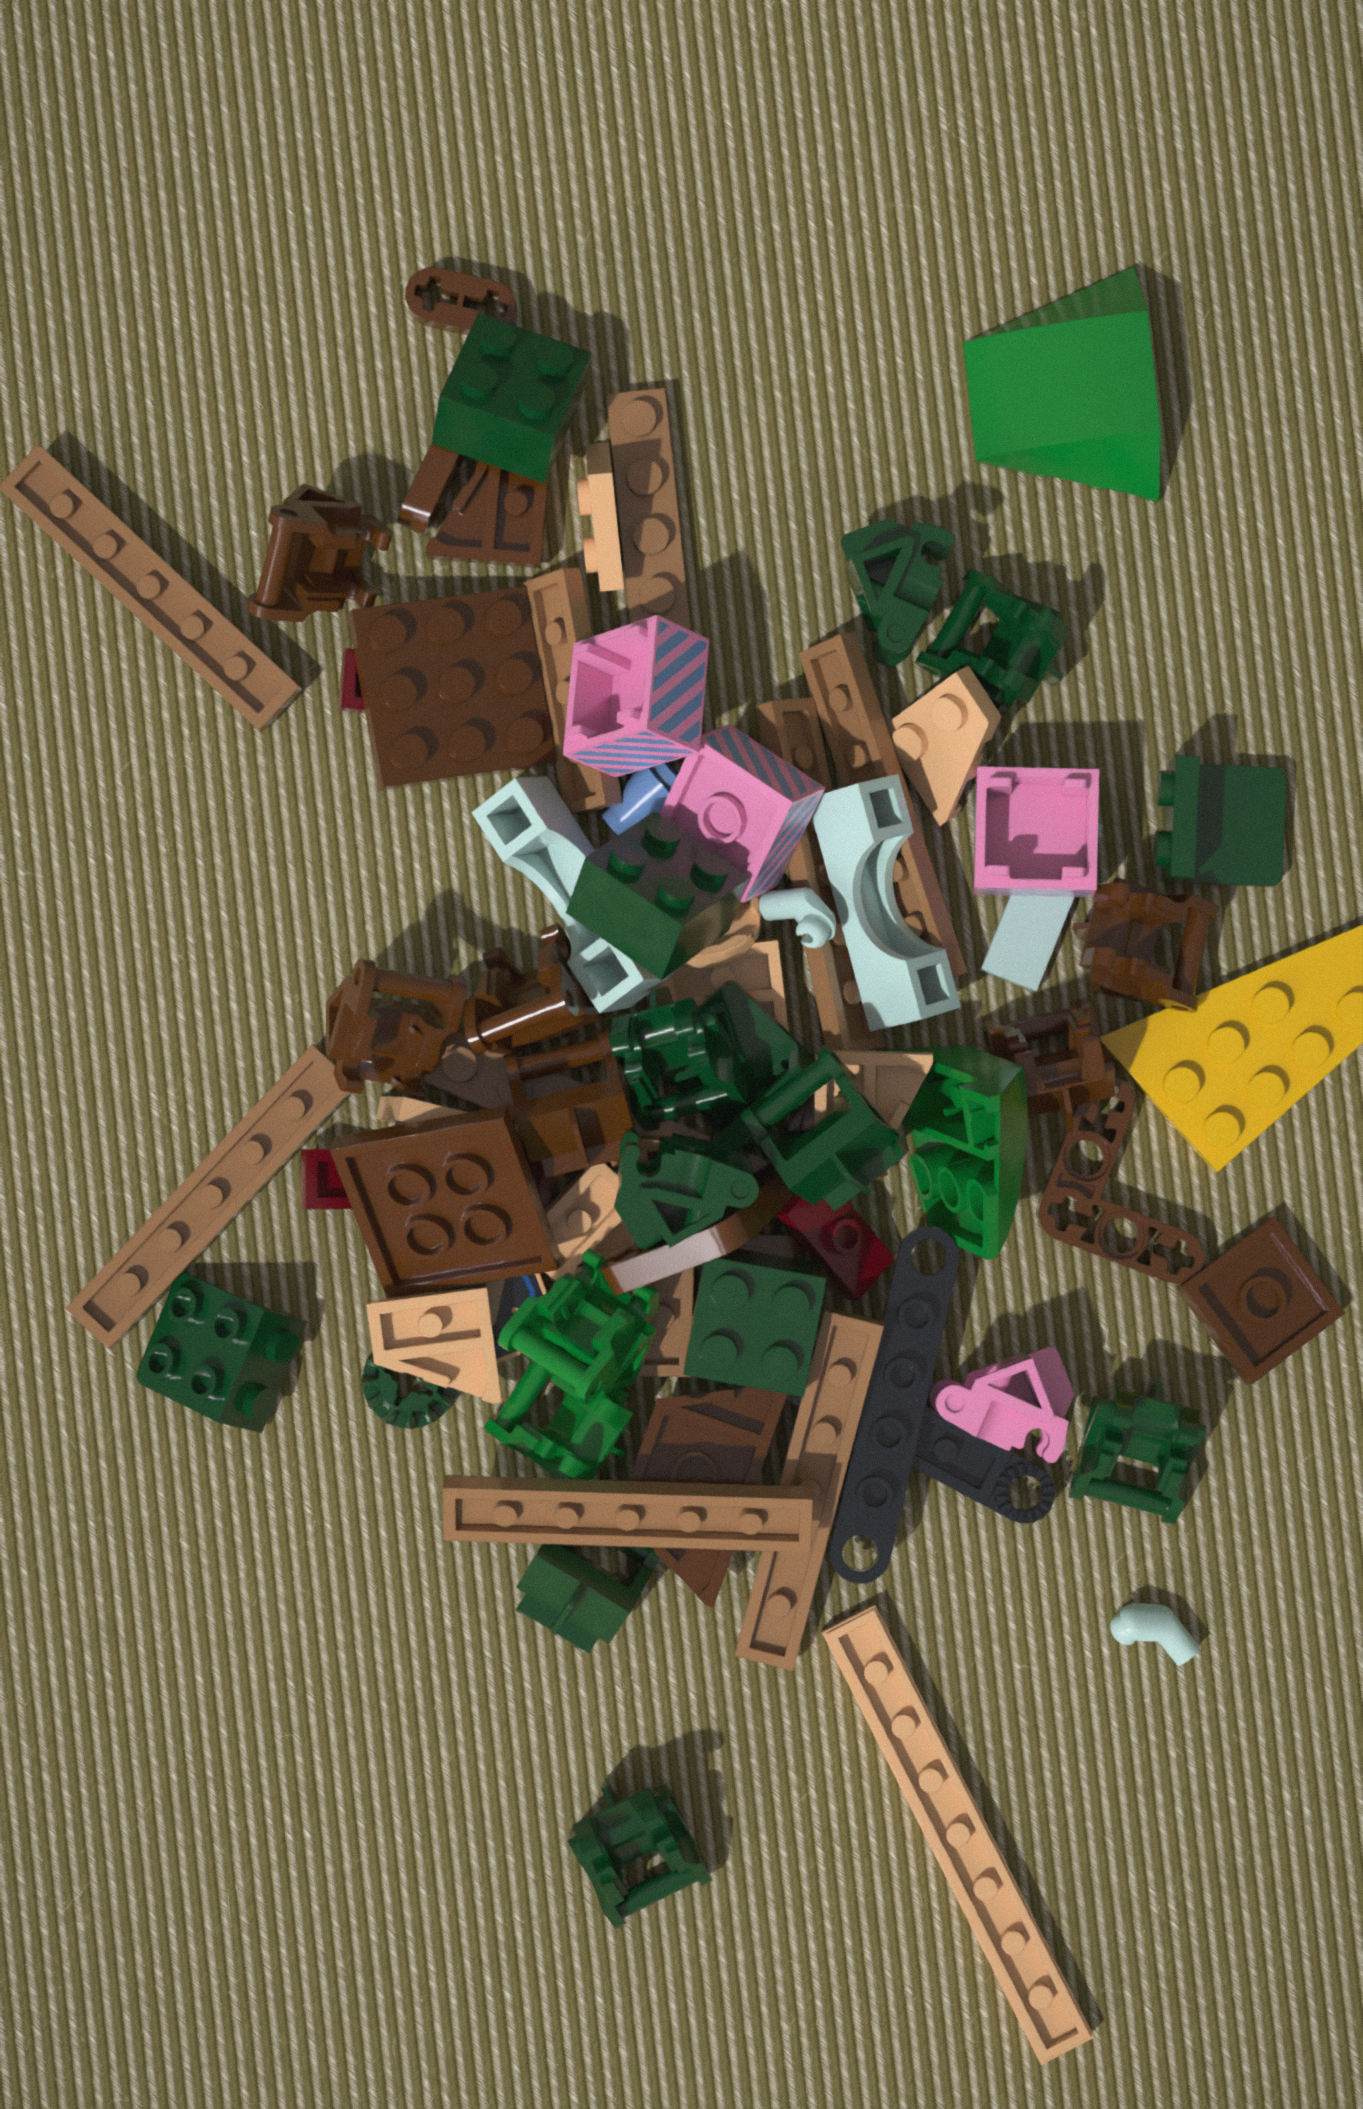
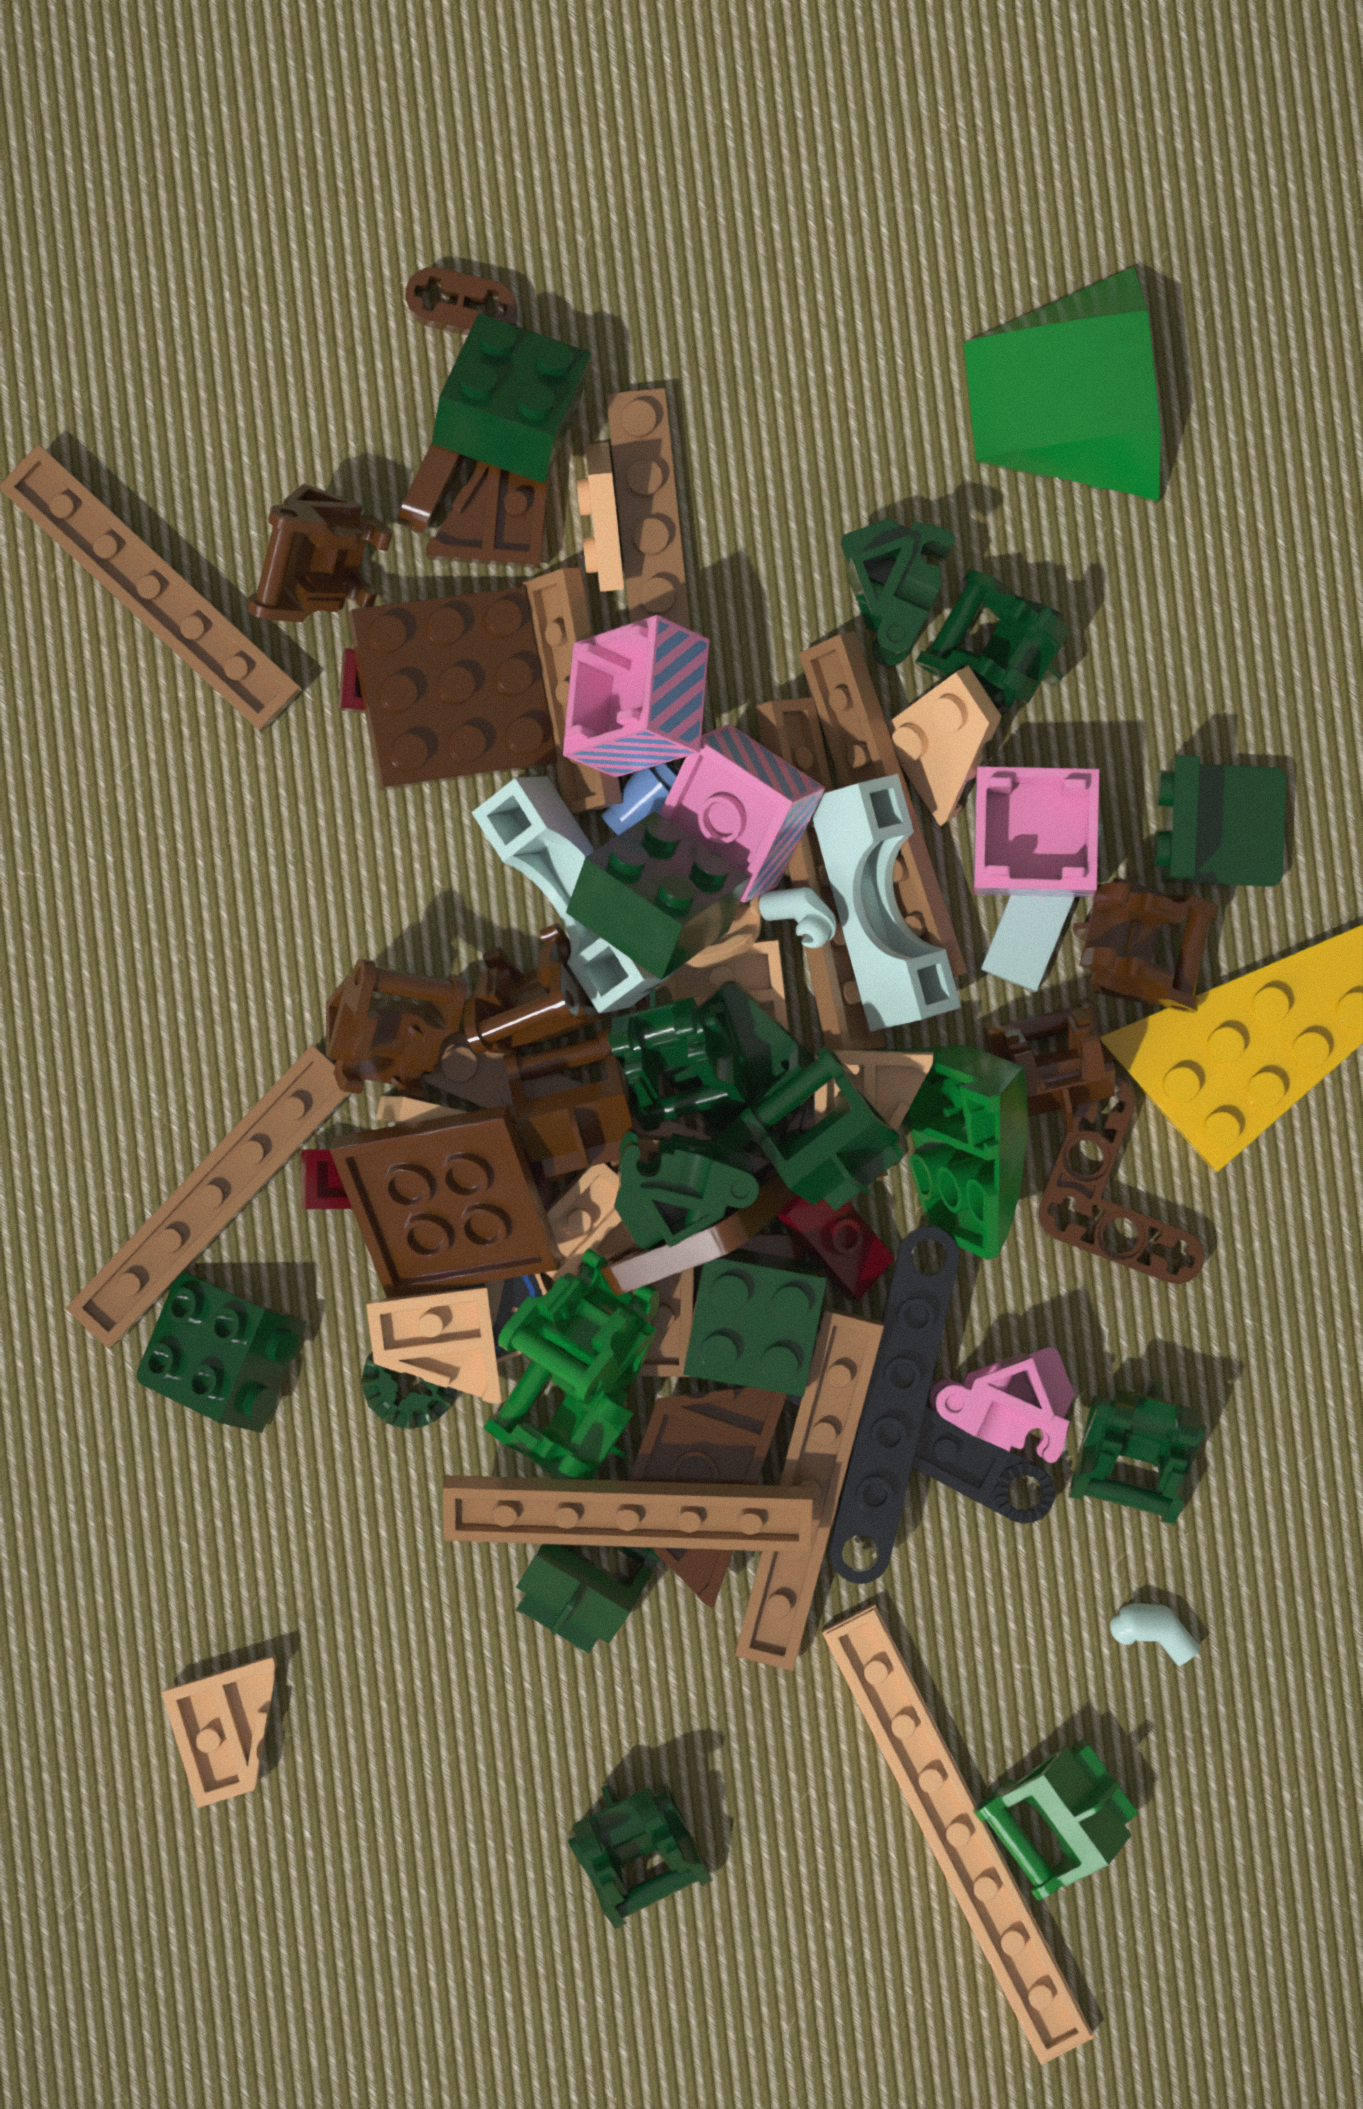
(223, 1728): none -> light nougat wing
(1080, 1807): none -> green piece
(1260, 1300): reddish brown plate -> none

